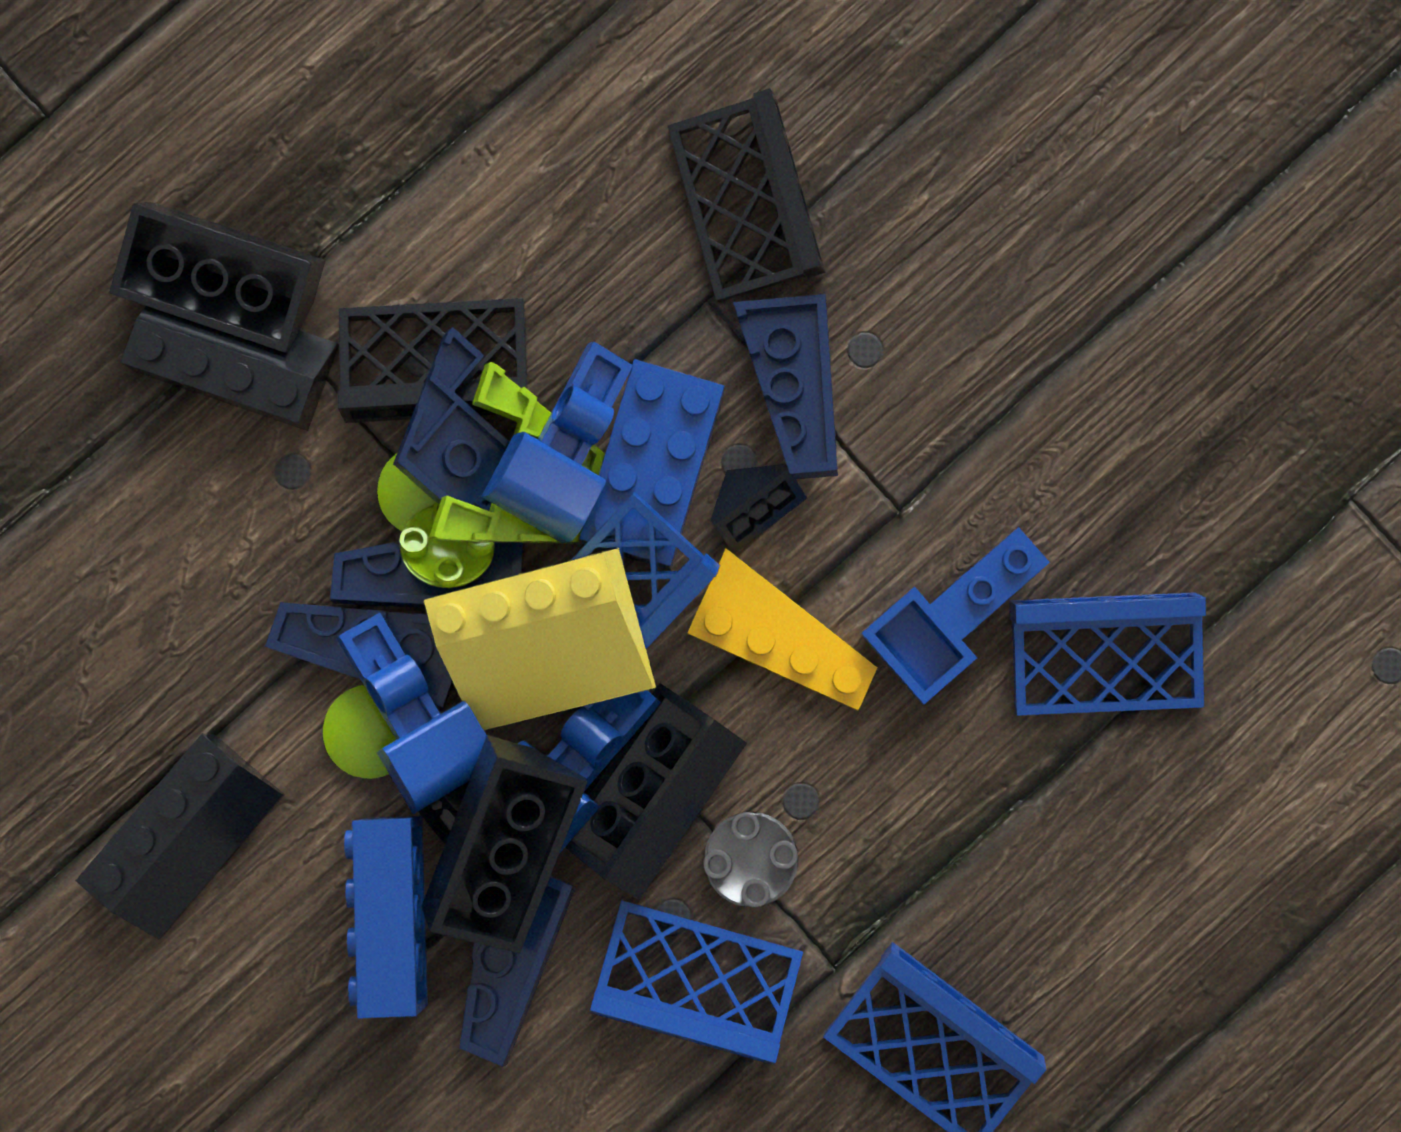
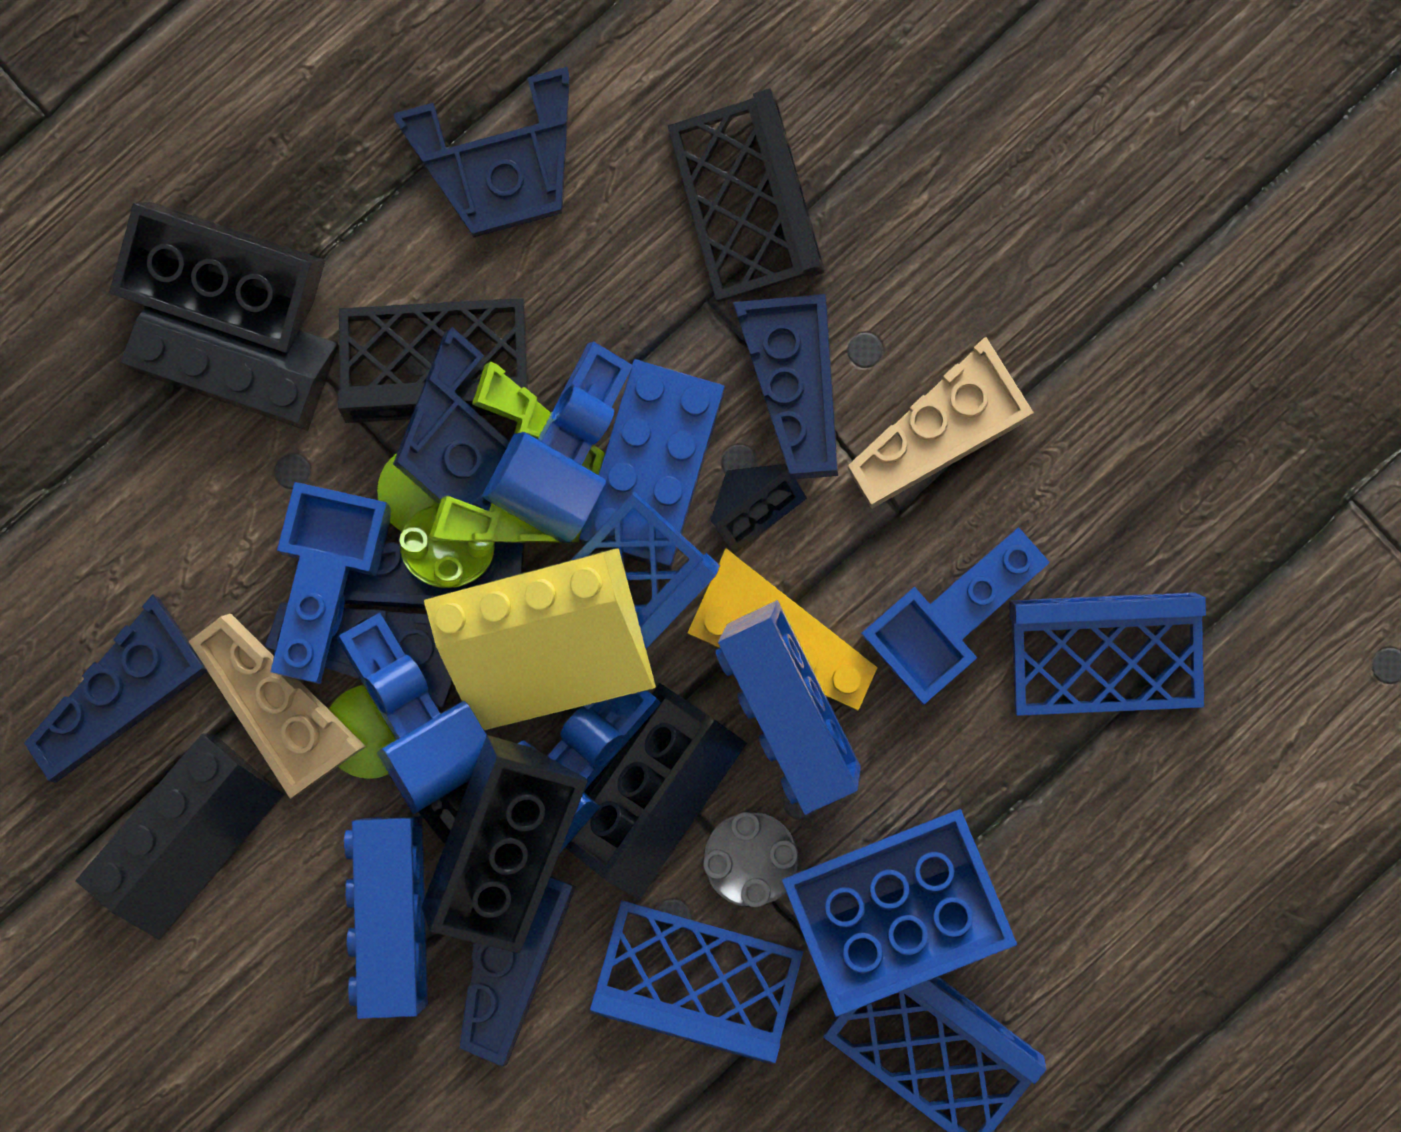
(129, 683): none -> dark blue wing
(279, 713): none -> tan wing
(329, 537): none -> blue plate
(503, 176): none -> dark blue wing
(789, 708): none -> blue brick
(898, 912): none -> blue slope
(958, 416): none -> tan wing

